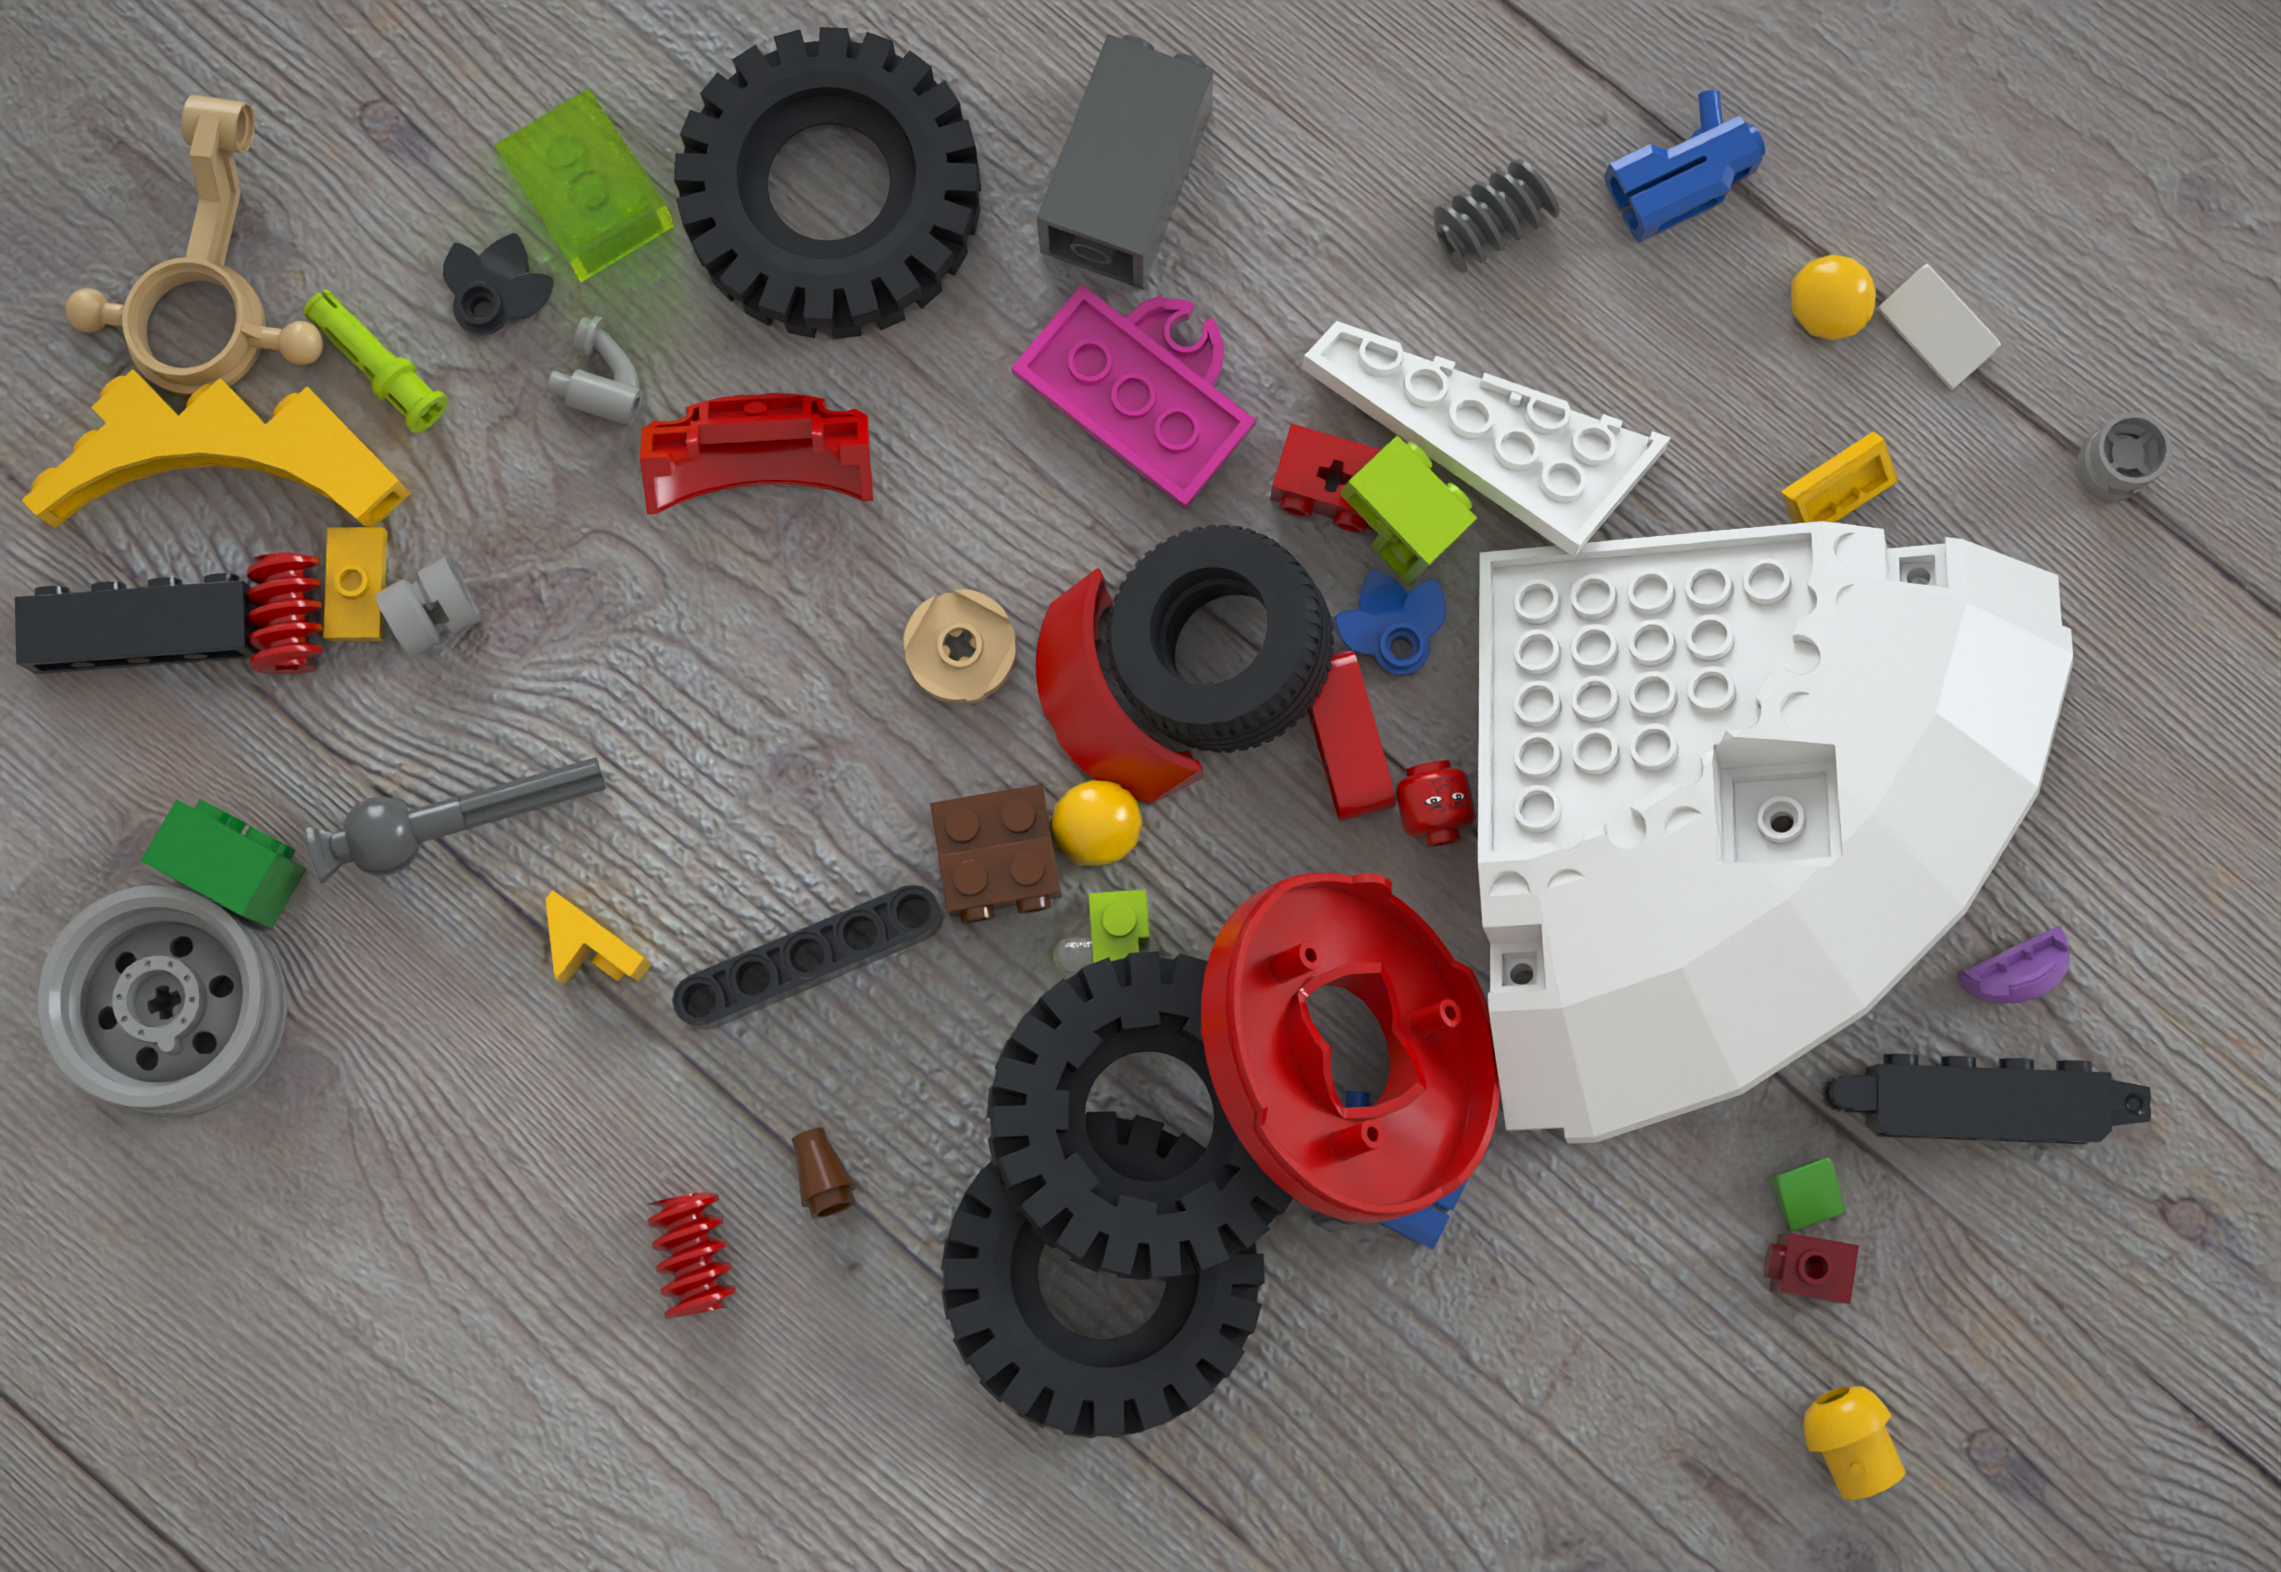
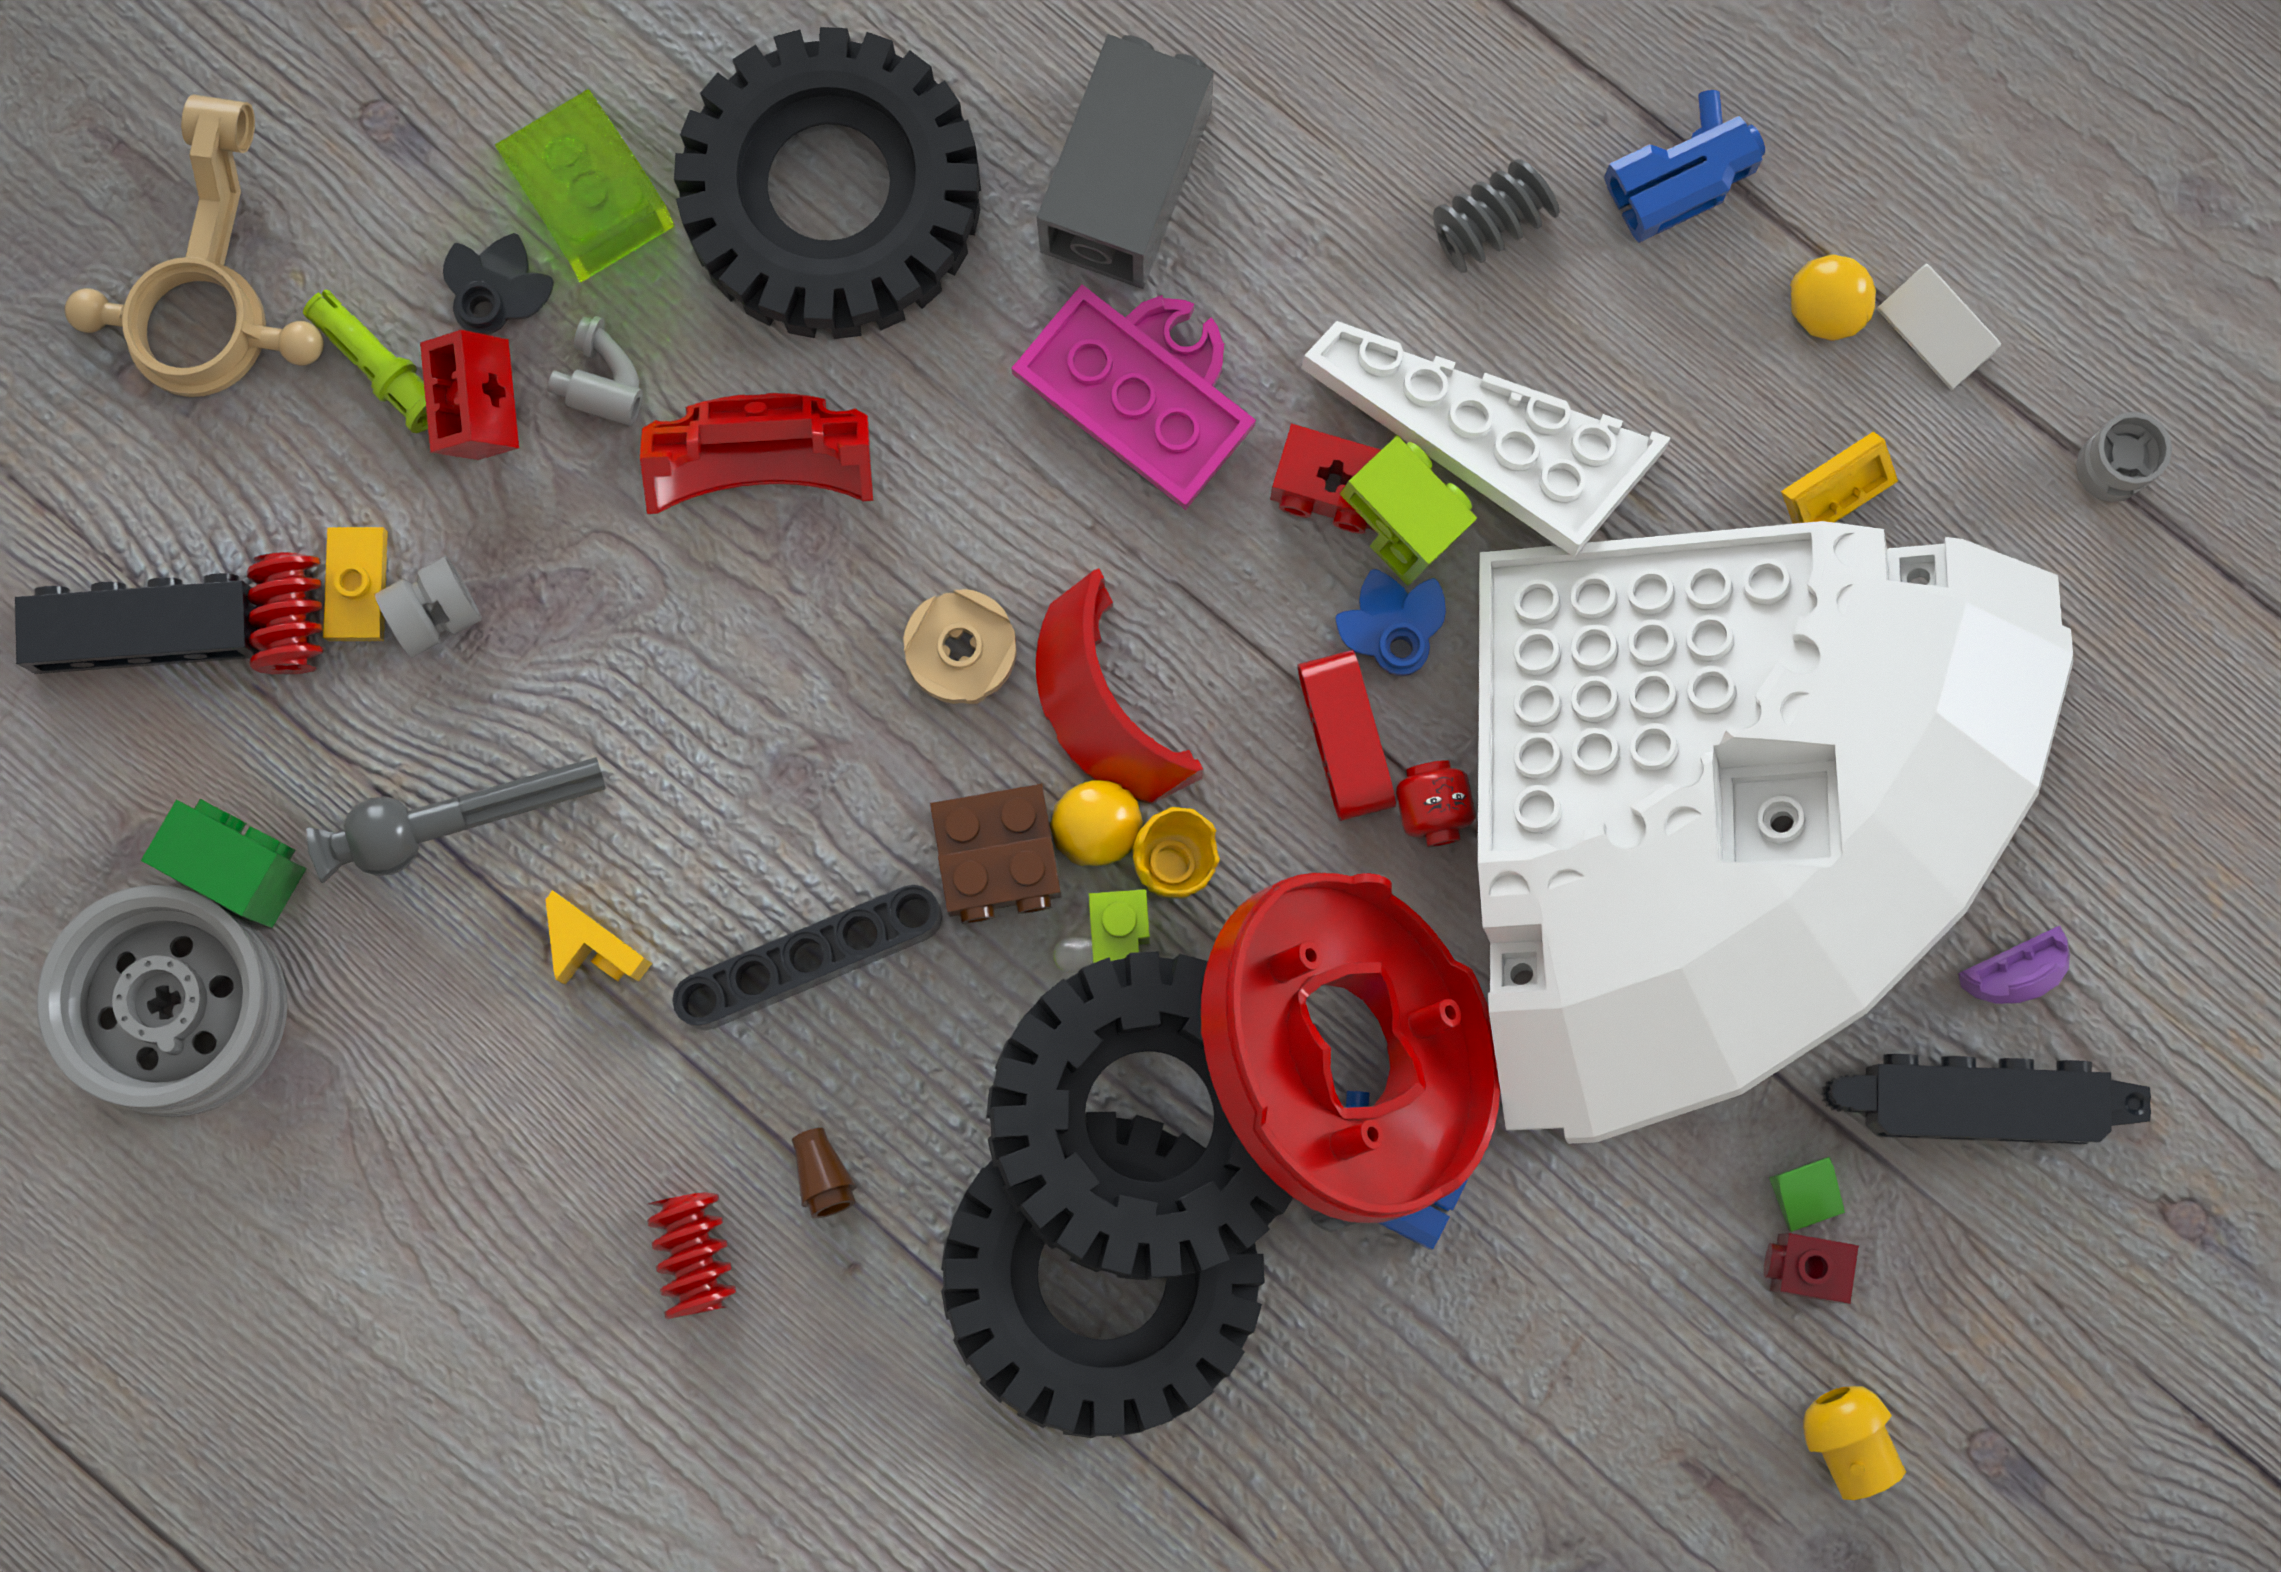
(215, 430): yellow arch -> none
(469, 395): none -> red brick
(1175, 584): black tyre -> none
(1176, 853): none -> yellow hair

